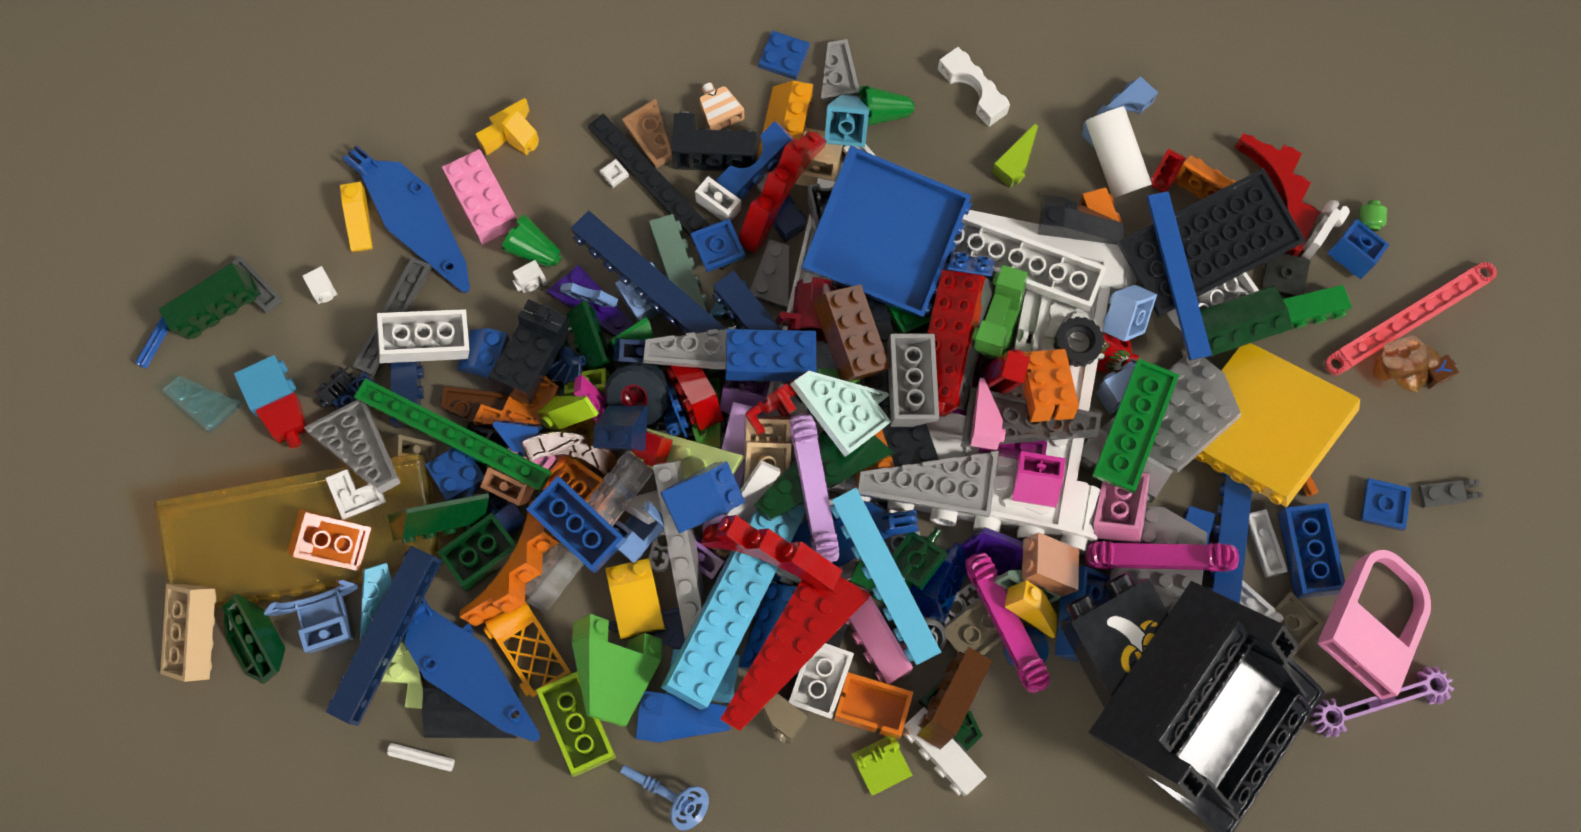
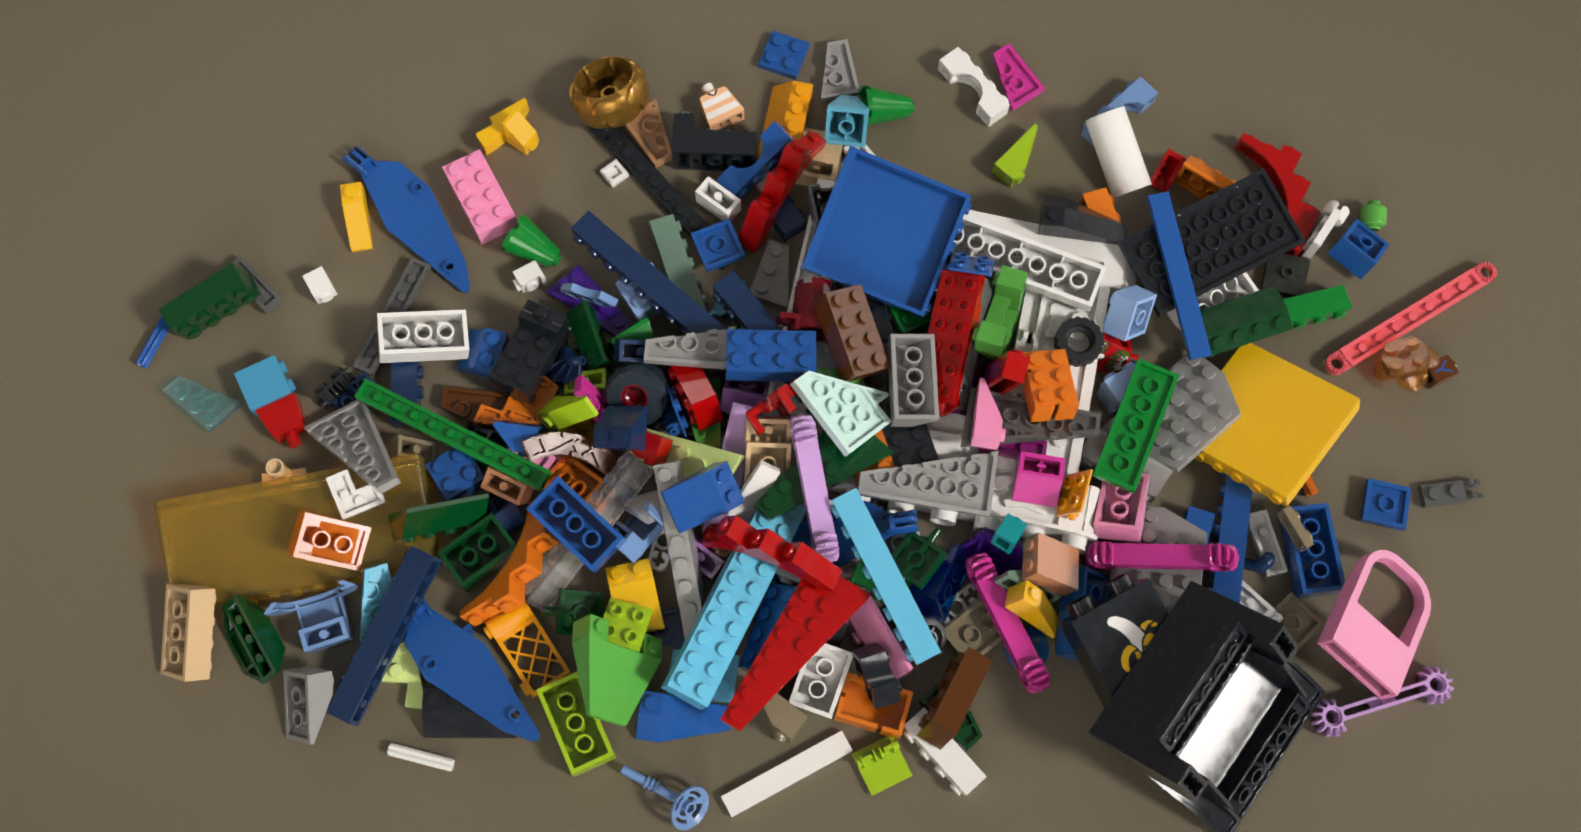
(276, 469): none -> tan bar
(306, 701): none -> light grey slope
(574, 606): none -> dark green plate
(621, 89): none -> pearl gold wheel
(627, 623): none -> lime hinge
(786, 774): none -> white tile
(879, 681): none -> black brick
(1009, 533): none -> teal brick
(1016, 77): none -> dark pink wing
(1073, 494): none -> light orange hinge
(1262, 564): none -> dark blue arm
(1299, 535): none -> dark tan plate

